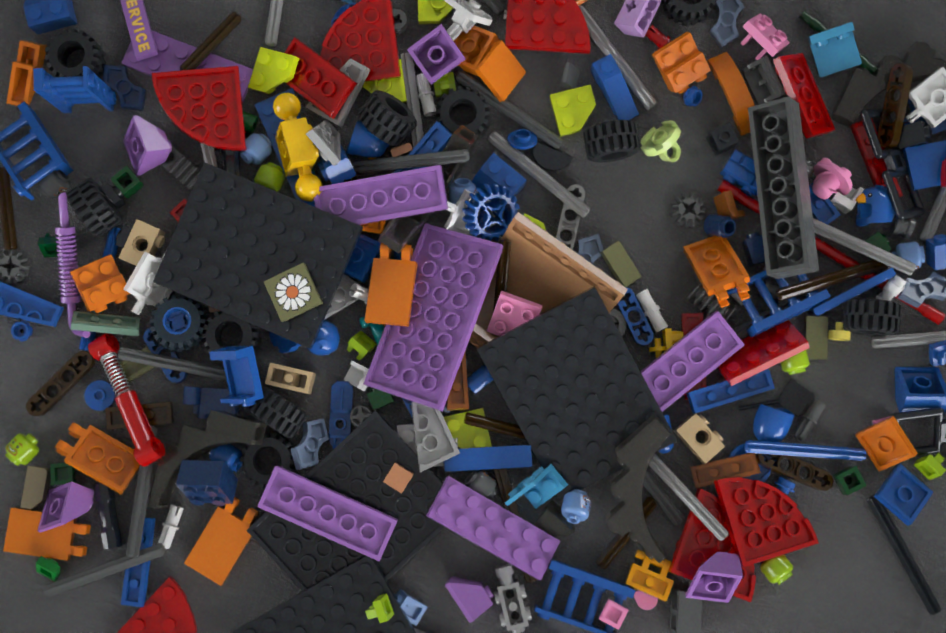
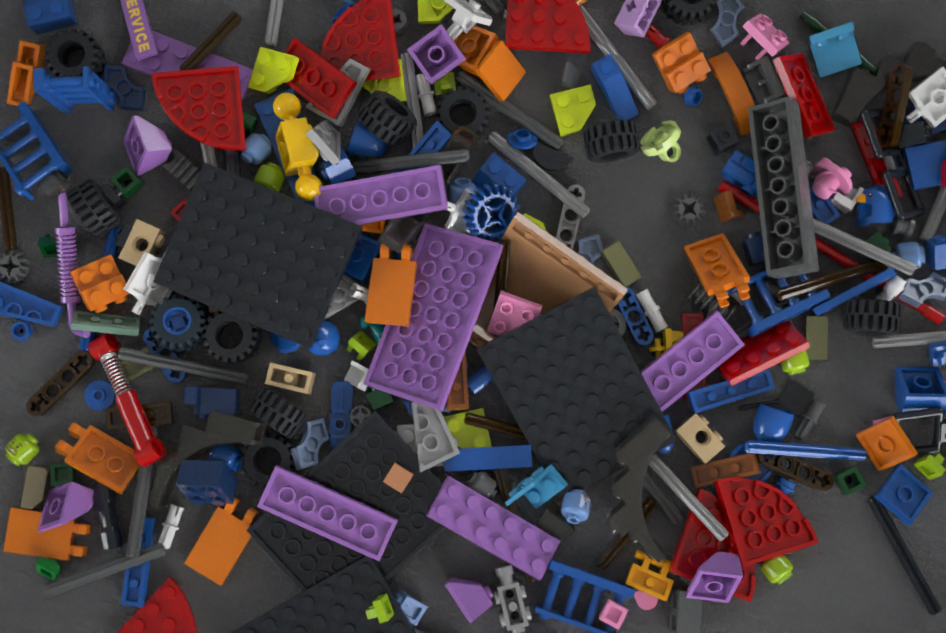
(240, 374): blue panel -> none
(293, 292): tile -> none
(401, 150): nougat tile -> none
(719, 225): dark blue brick -> none
(839, 333): light yellow tile -> none

